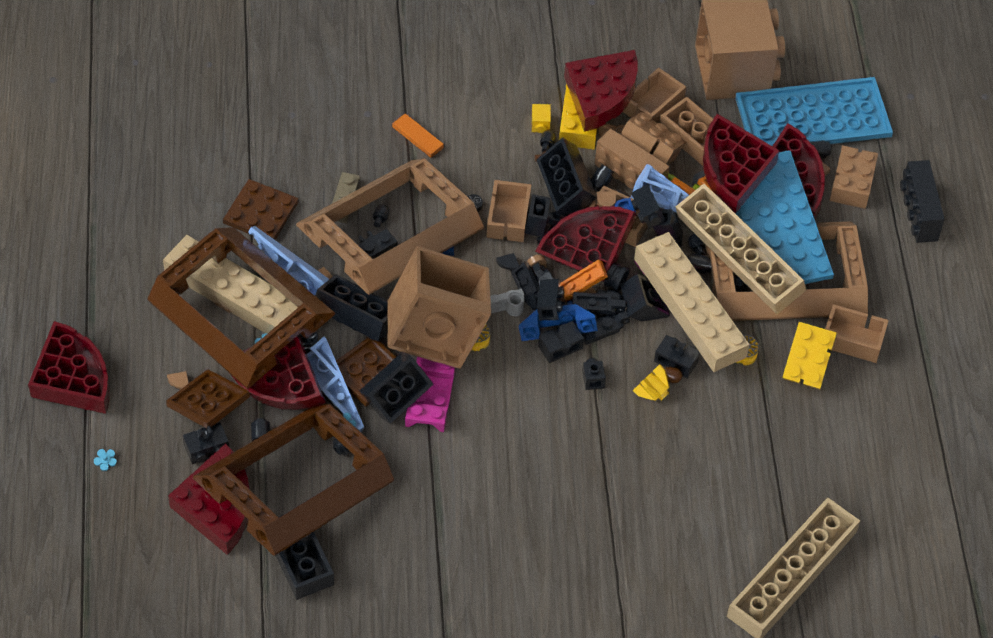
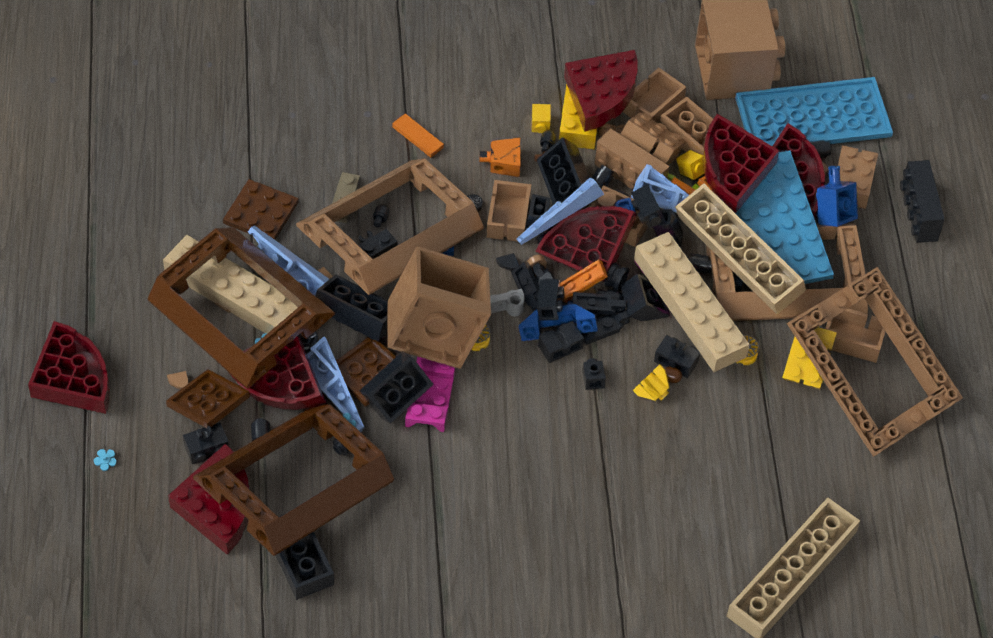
(503, 157): none -> orange torso
(578, 199): none -> light blue wedge
(691, 164): none -> yellow brick
(696, 244): black cylinder -> none
(836, 200): none -> blue brick
(907, 340): none -> medium nougat slope

